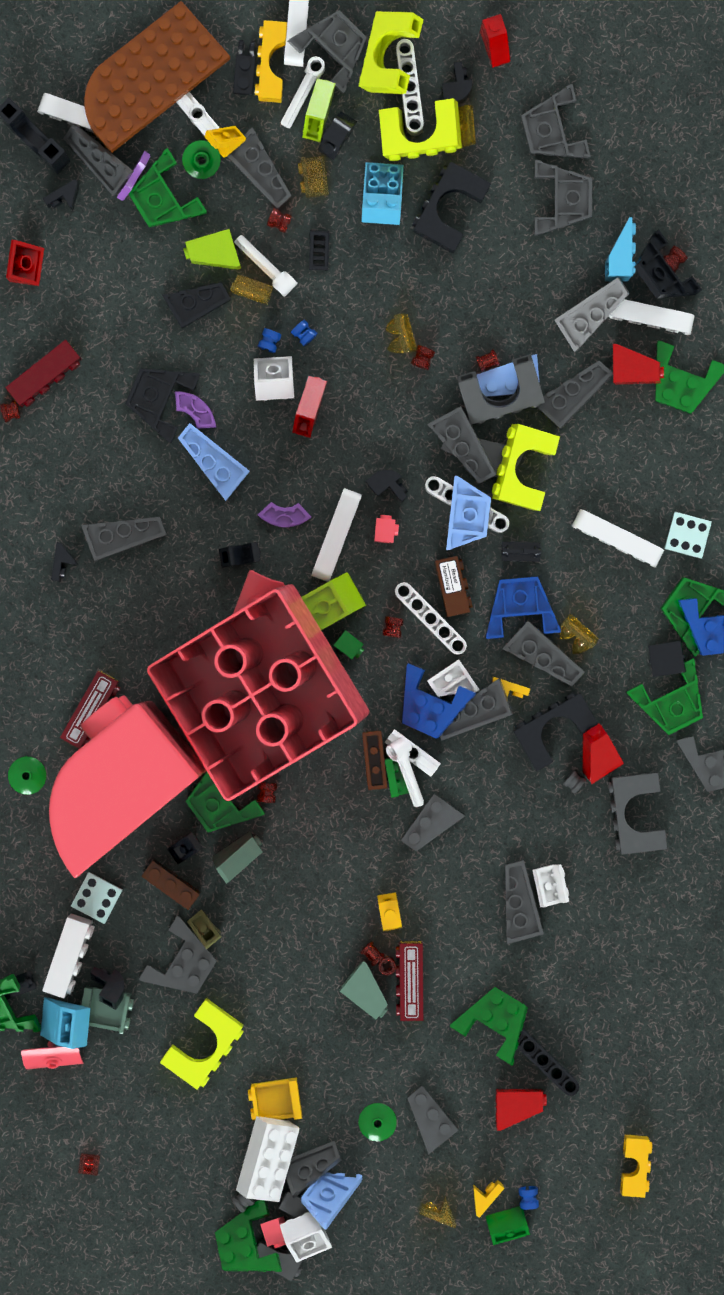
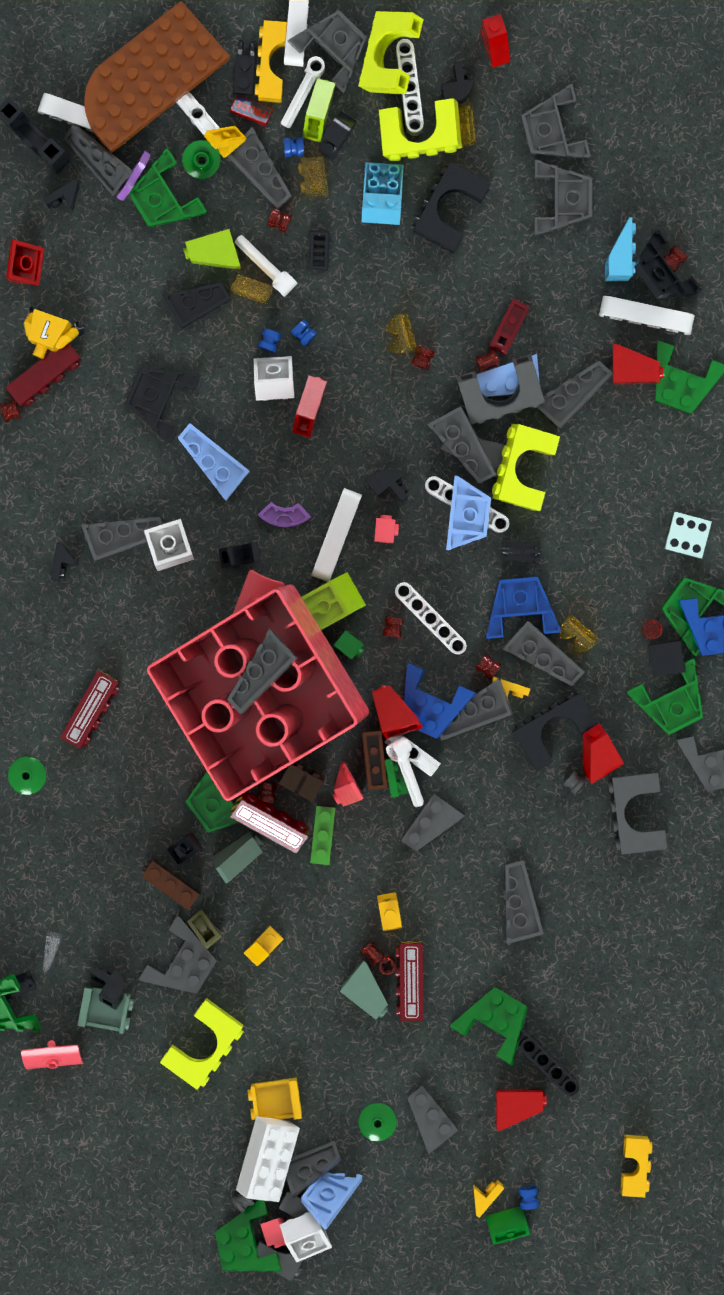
(49, 331): none -> yellow torso
(52, 945): none -> clear slope
(65, 1023): medium azure slope -> none
(67, 956): white piece -> none
(89, 1164): clear red tile -> none
(96, 897): light aqua tile -> none
(117, 780): coral piece -> none
(168, 545): none -> white slope
(196, 409): medium lavender tile -> none
(251, 110): none -> slope
(263, 946): none -> yellow slope
(267, 665): none -> dark grey wing
(270, 822): none -> brick
(294, 147): none -> blue wheel
(302, 781): none -> dark brown piece
(322, 835): none -> bright green plate
(346, 788): none -> coral wedge
(393, 713): none -> red slope
(443, 1215): clear yellow slope -> none
(450, 679): white wing -> none
(453, 586): reddish brown brick -> none
(488, 666): none -> clear red wheel
(509, 326): none -> dark red plate
(551, 885): white bracket -> none
(589, 314): light grey wing -> none
(618, 538): white beam -> none
(651, 629): none -> clear red wheel

